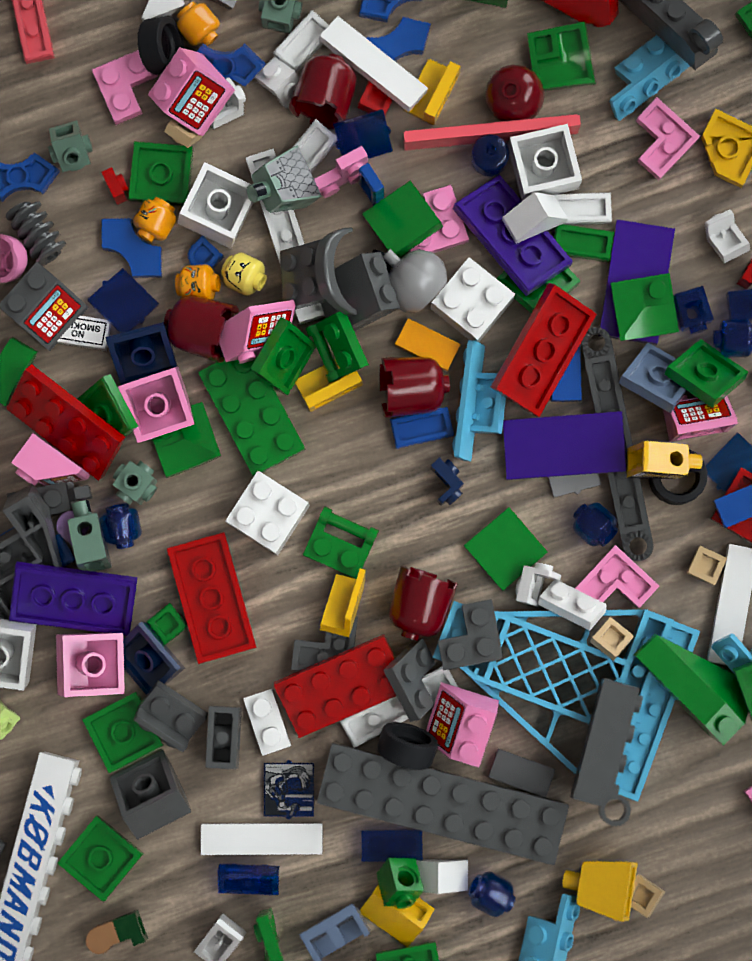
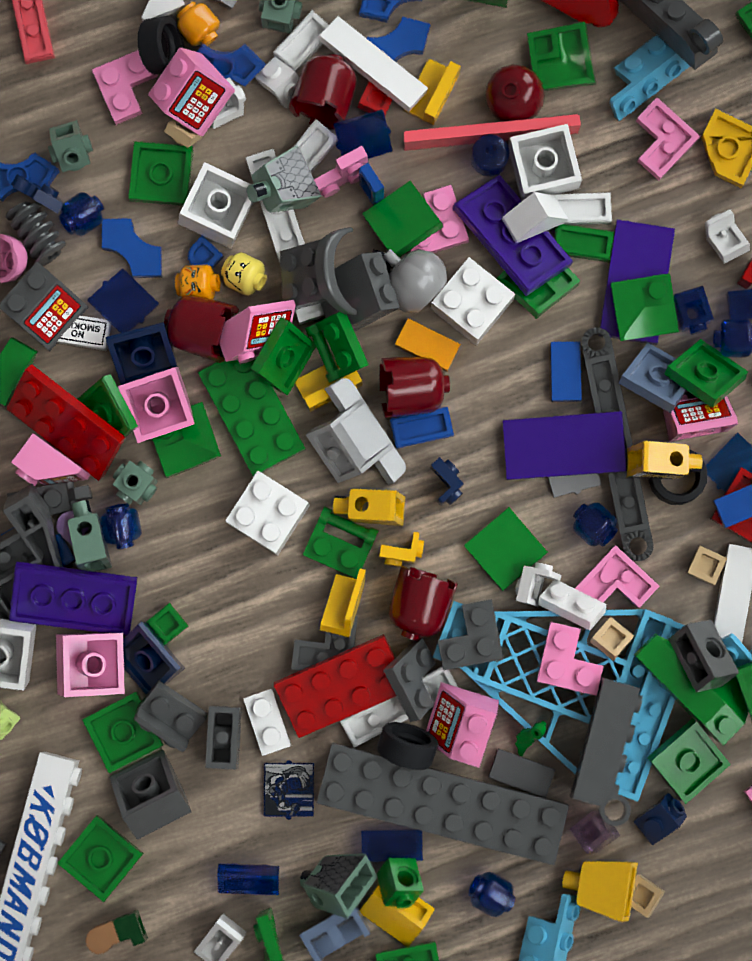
(44, 195): none -> dark blue plate
(81, 214): none -> clear blue head
(116, 185): red plate -> none
(155, 220): light orange head -> none
(211, 598): red plate -> none
(261, 838): white tile -> none
(339, 883): none -> sand green torso
(354, 438): none -> light grey plate
(384, 506): none -> yellow torso
(396, 556): none -> yellow bracket
(443, 875): white slope -> none
(480, 405): medium azure bracket -> none
(527, 736): none -> green piece
(543, 350): red plate -> none
(561, 668): none -> bright pink plate
(594, 833): none -> brick
(661, 819): none -> dark blue bracket
(689, 761): none -> green tile
(703, 655): none -> dark grey brick

